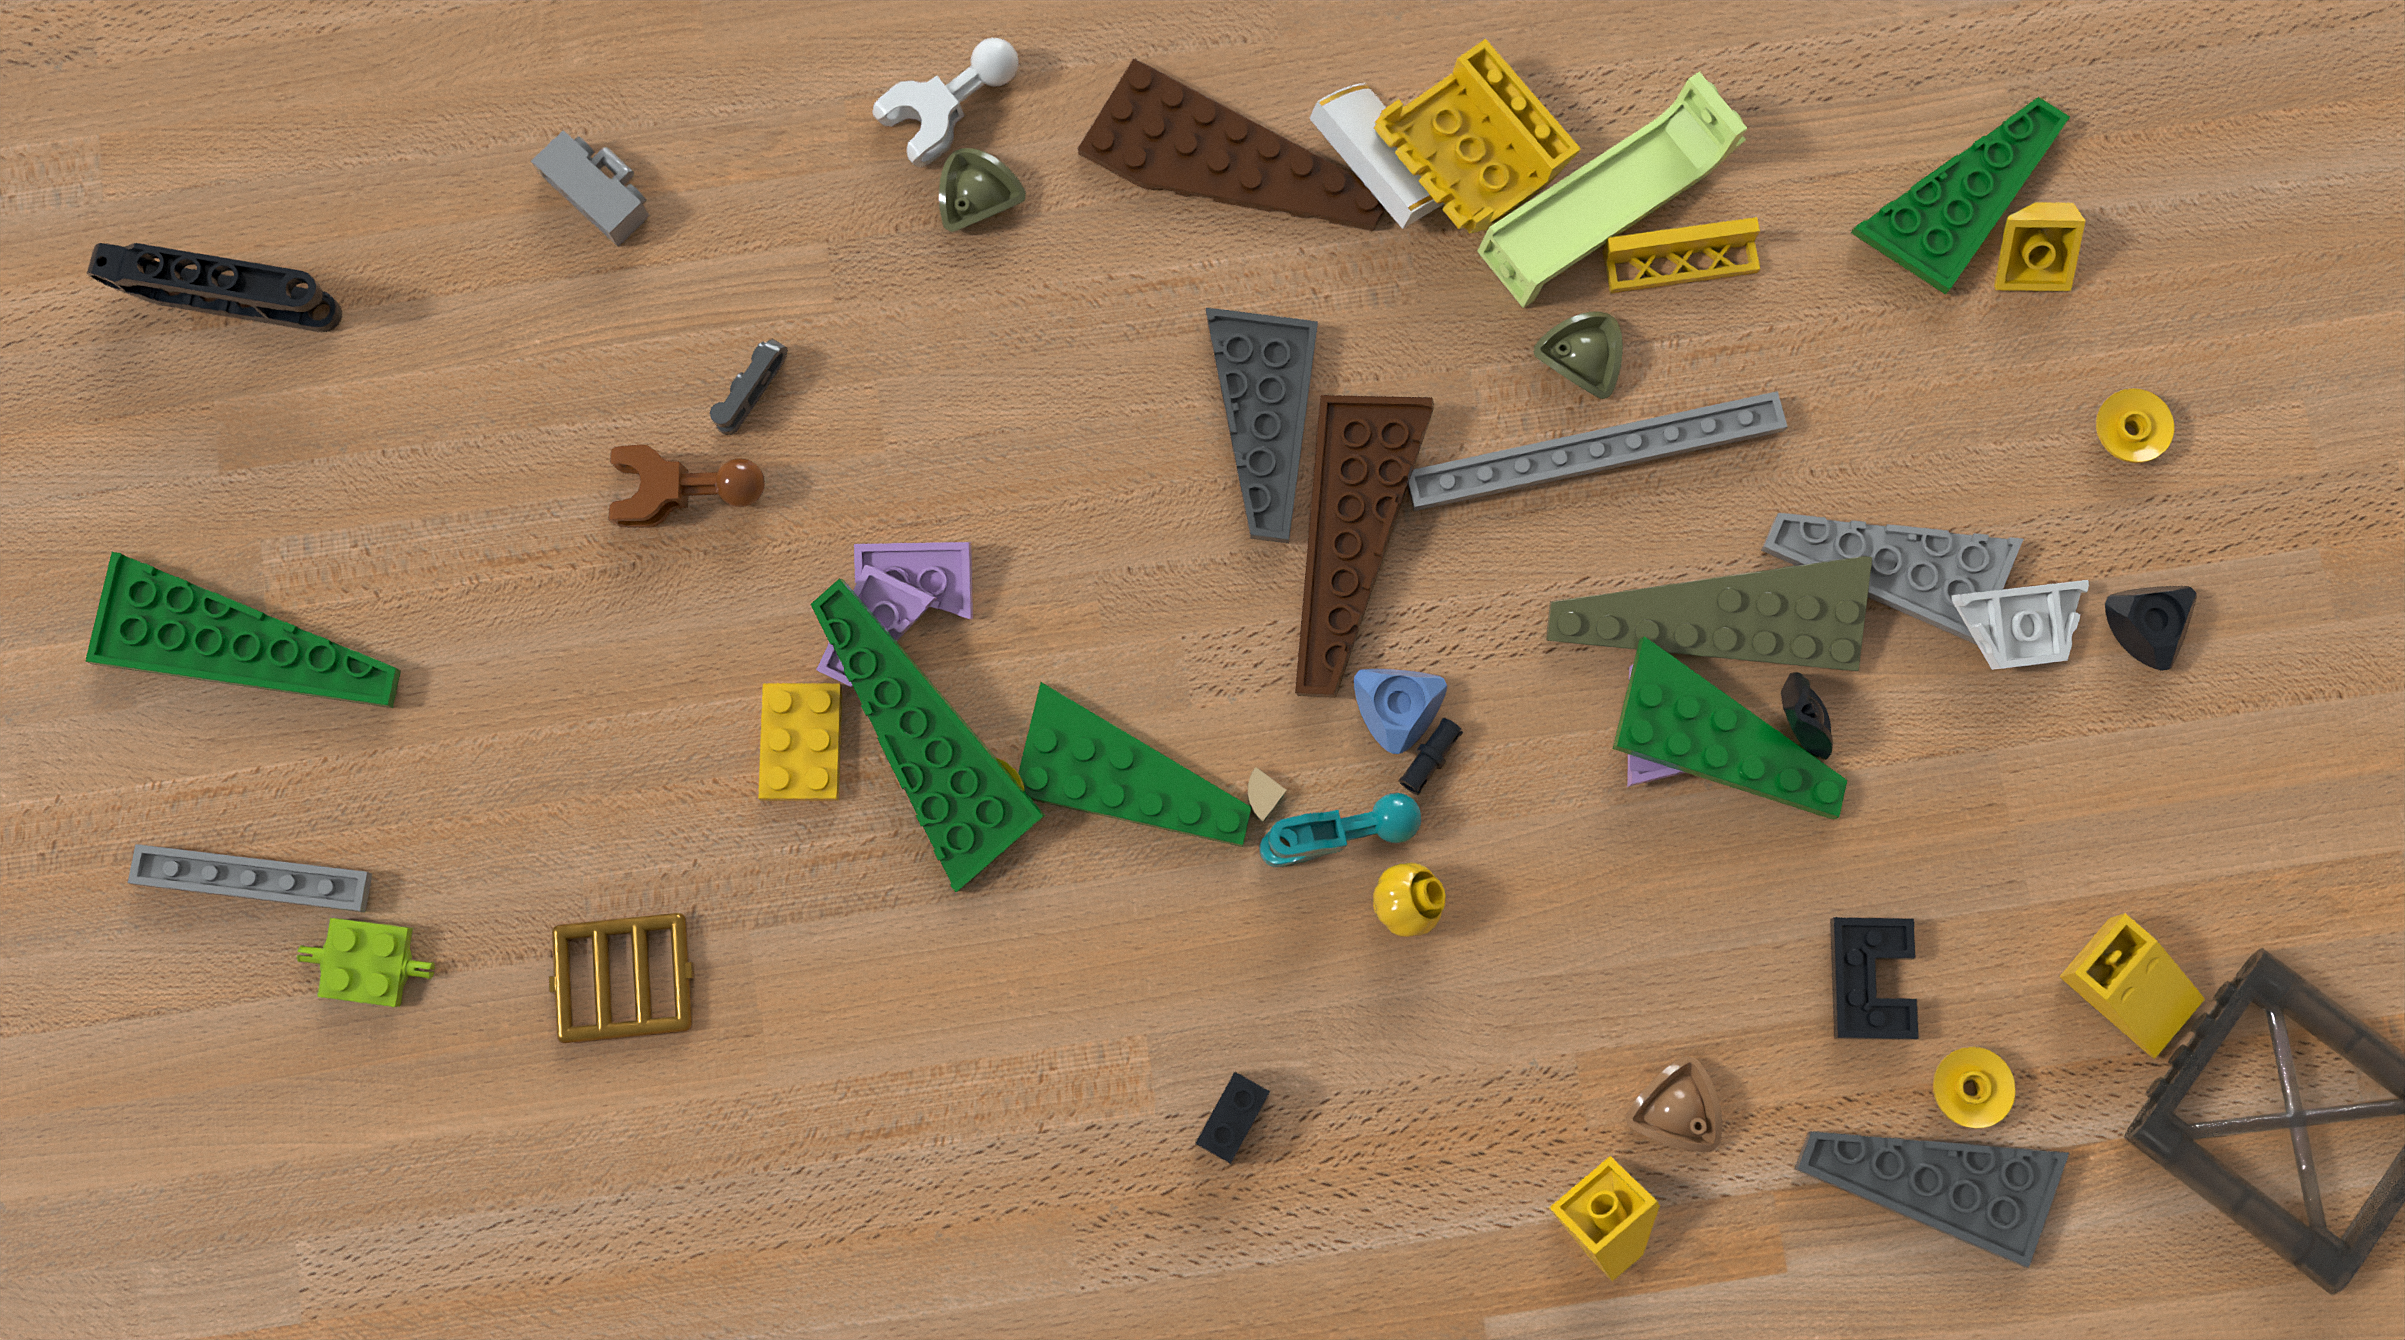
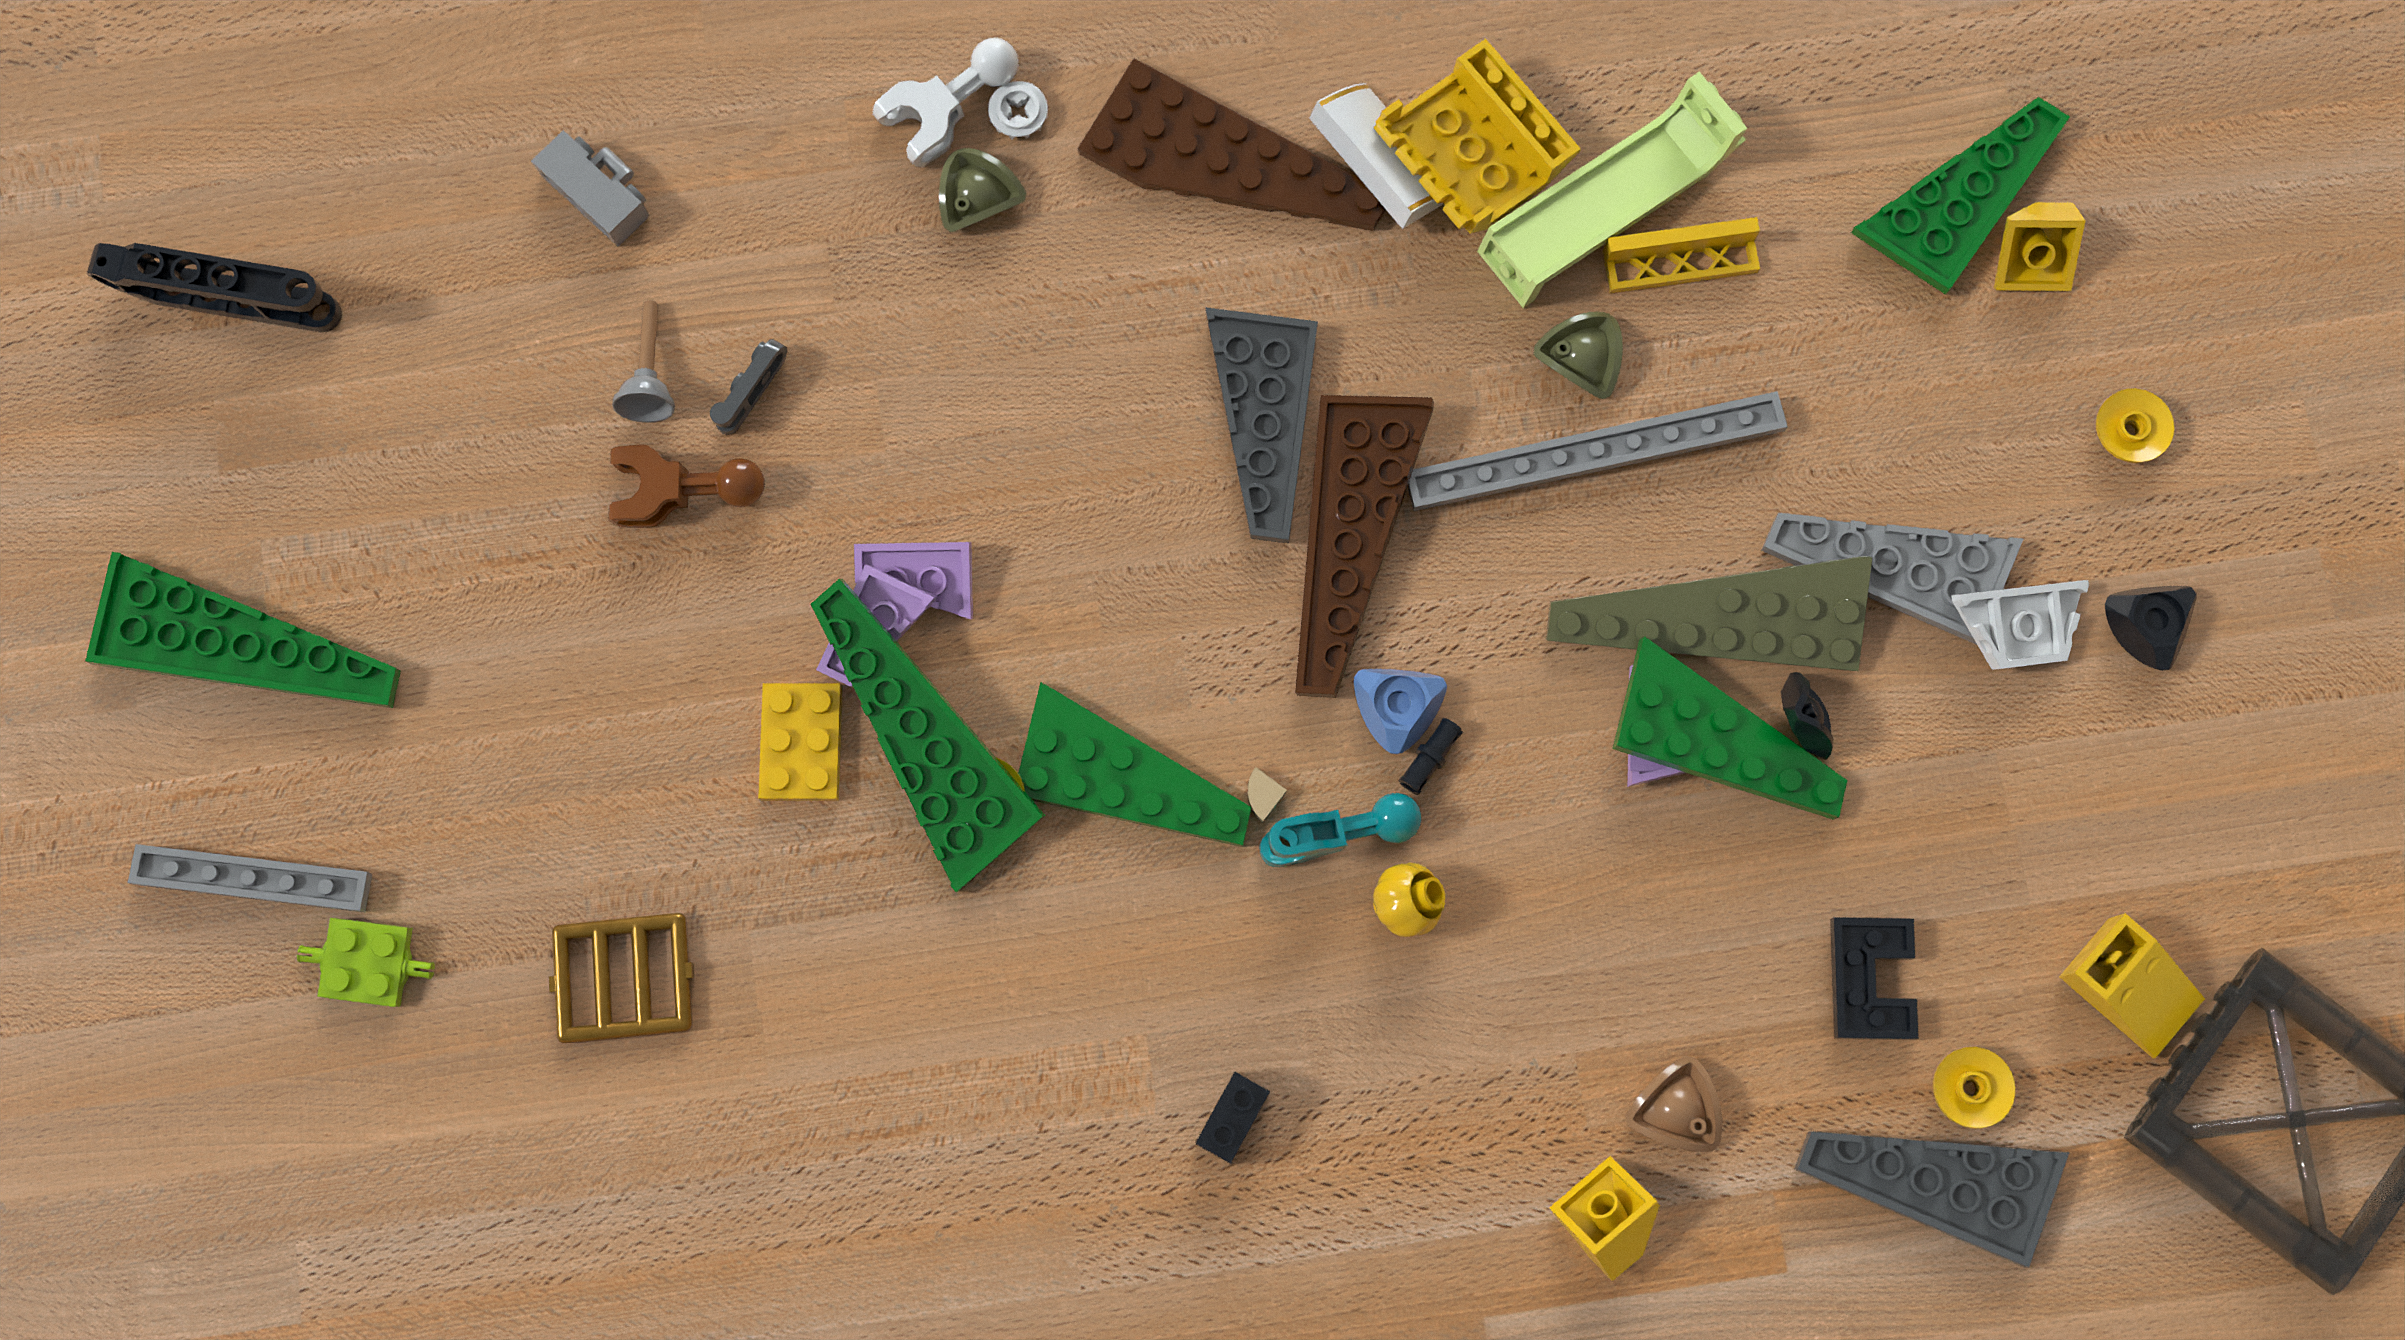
(643, 395): none -> light grey piece
(1017, 94): none -> white gear

